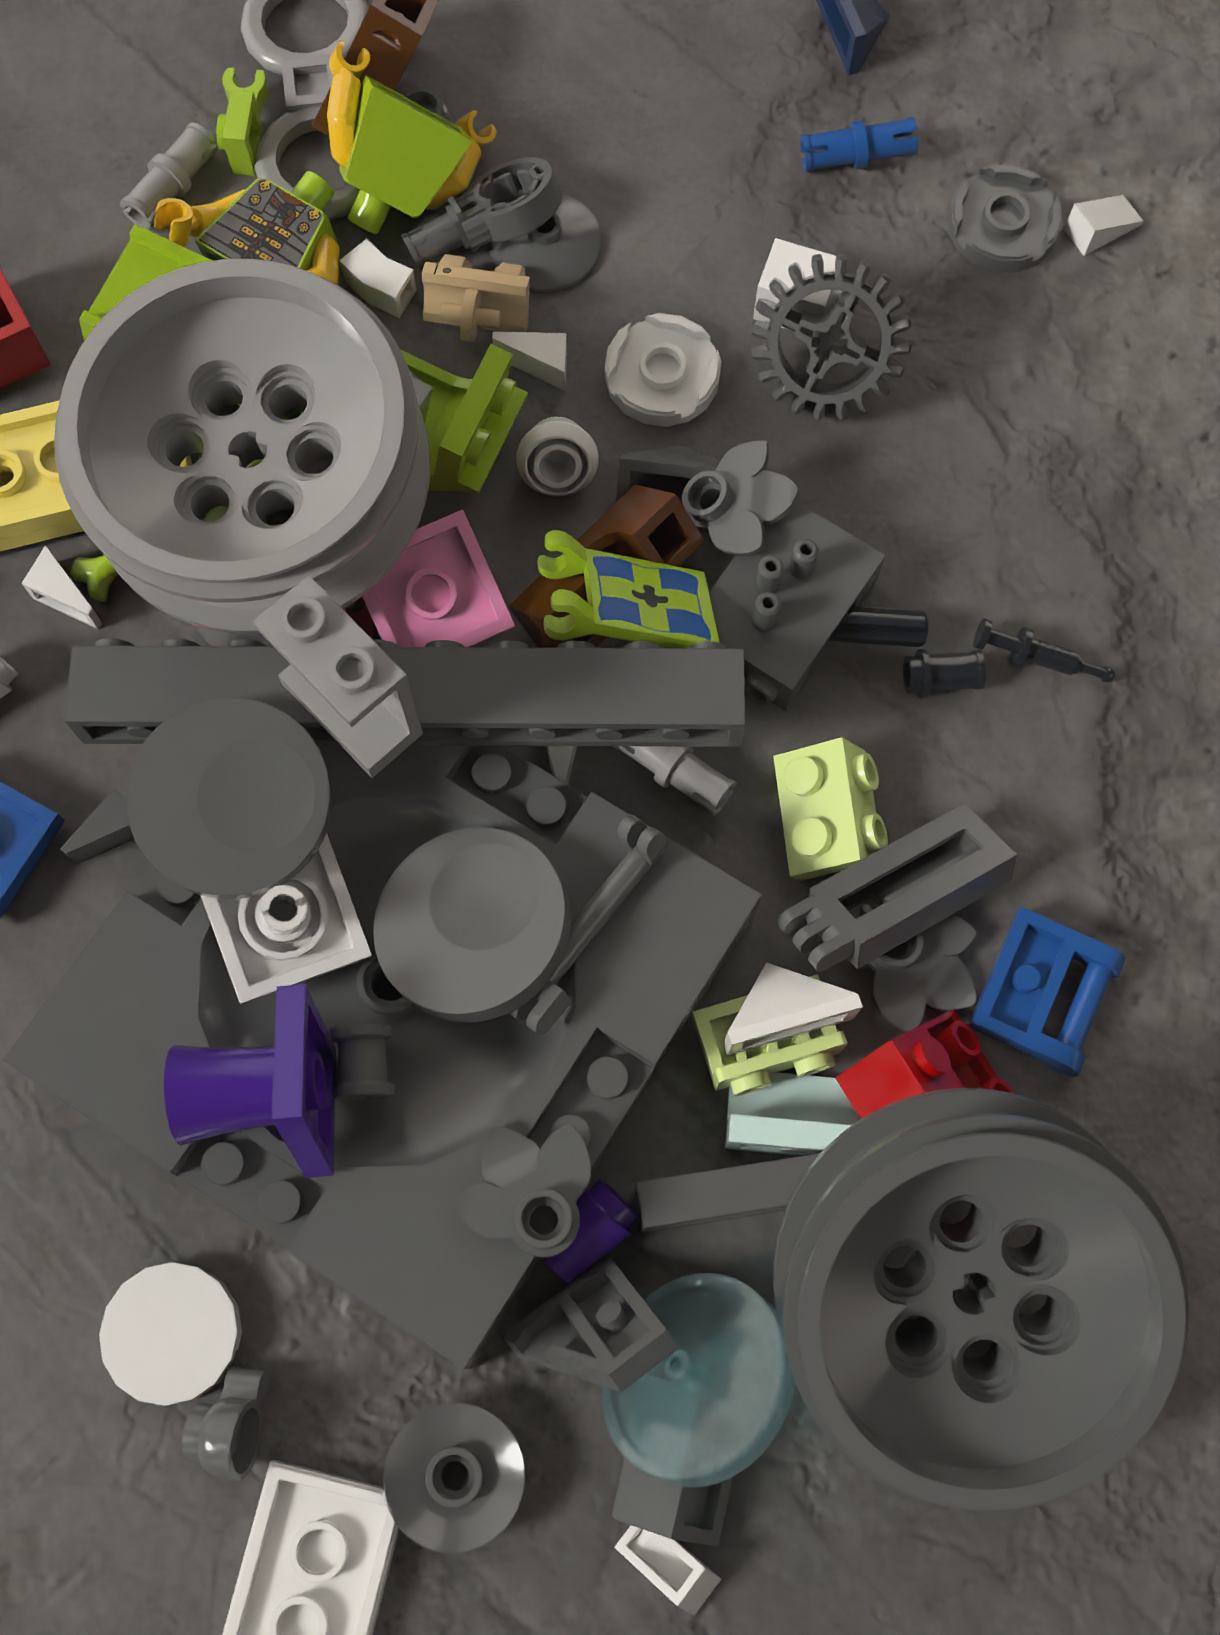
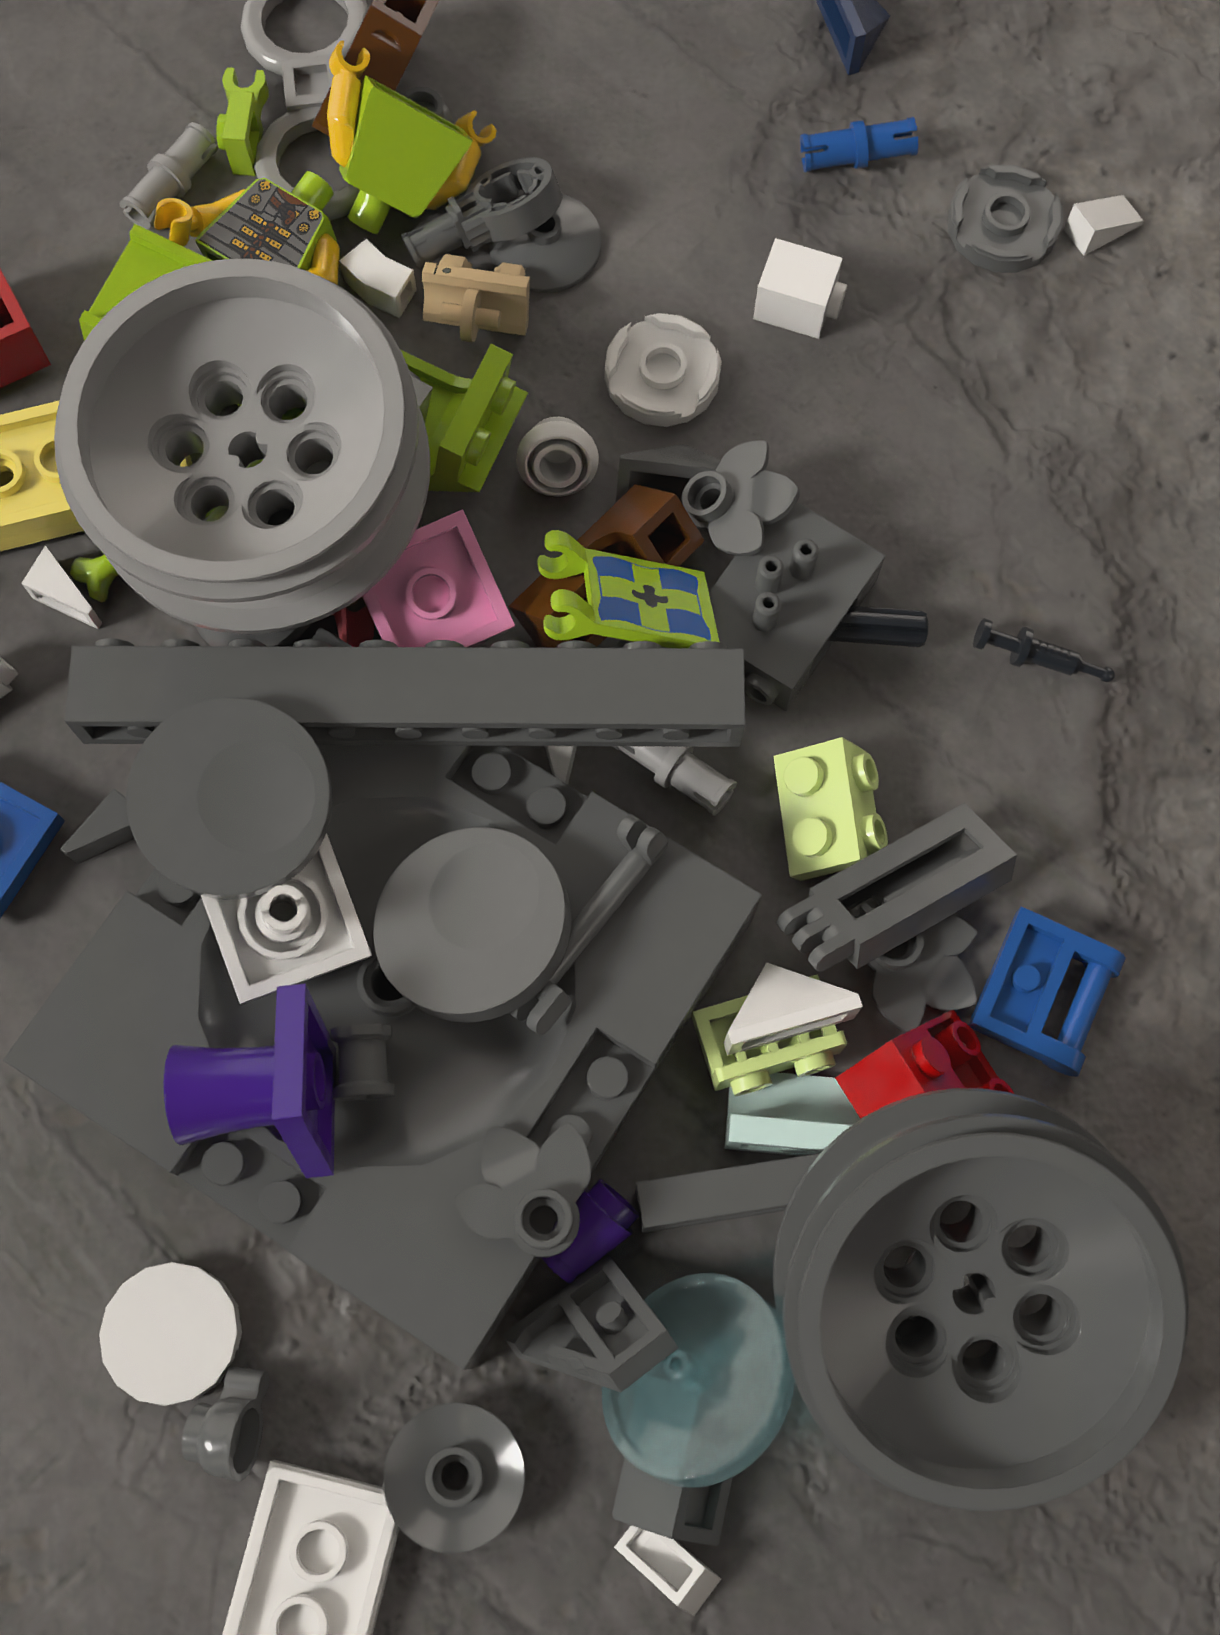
(341, 676): light grey panel -> none
(537, 354): white piece -> none
(854, 352): dark grey gear -> none
(943, 672): black pin -> none

